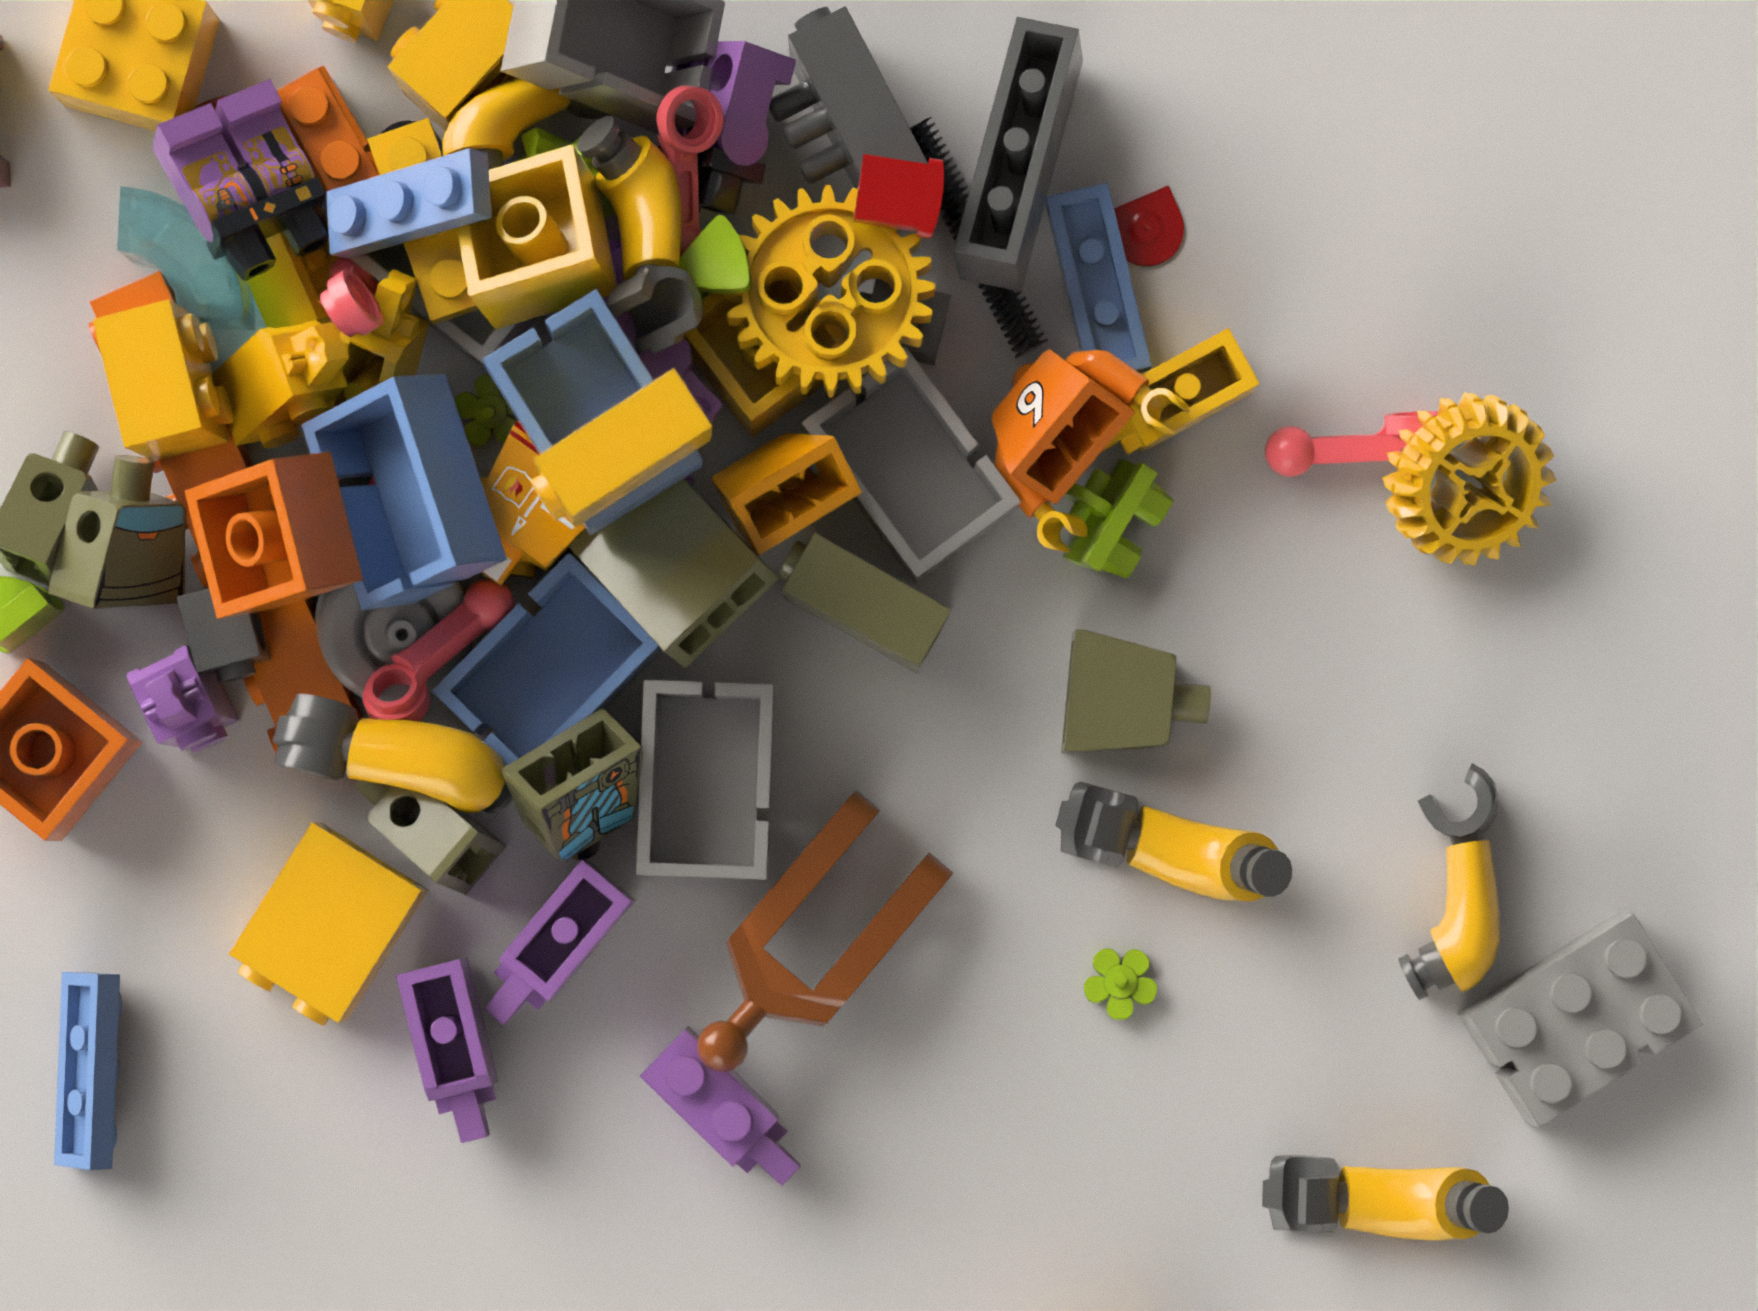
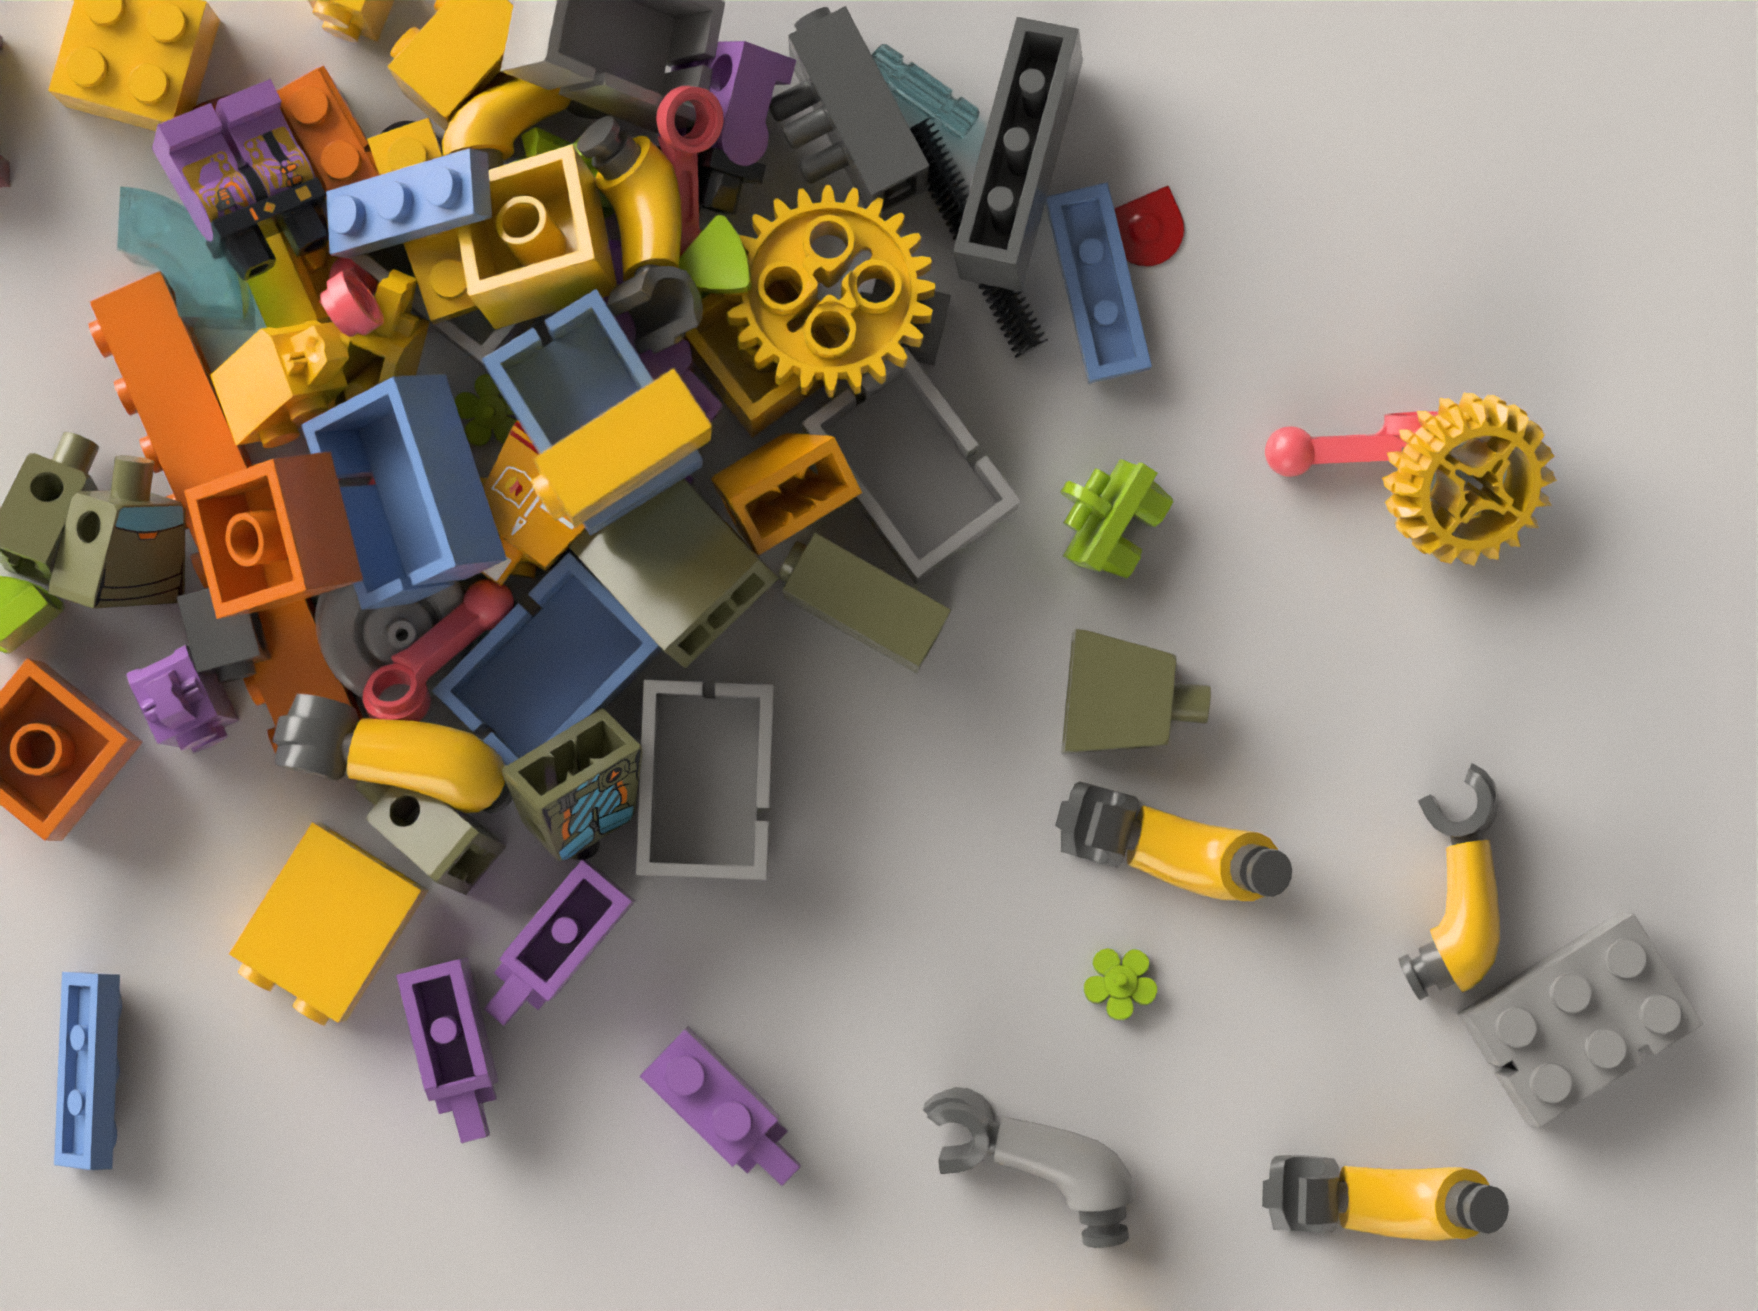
(163, 380): yellow brick -> none
(769, 986): dark orange piece -> none
(900, 194): red tile -> none
(925, 92): none -> clear light blue axle
(1061, 422): orange torso -> none
(1080, 1166): none -> piece
(1205, 377): yellow hinge -> none

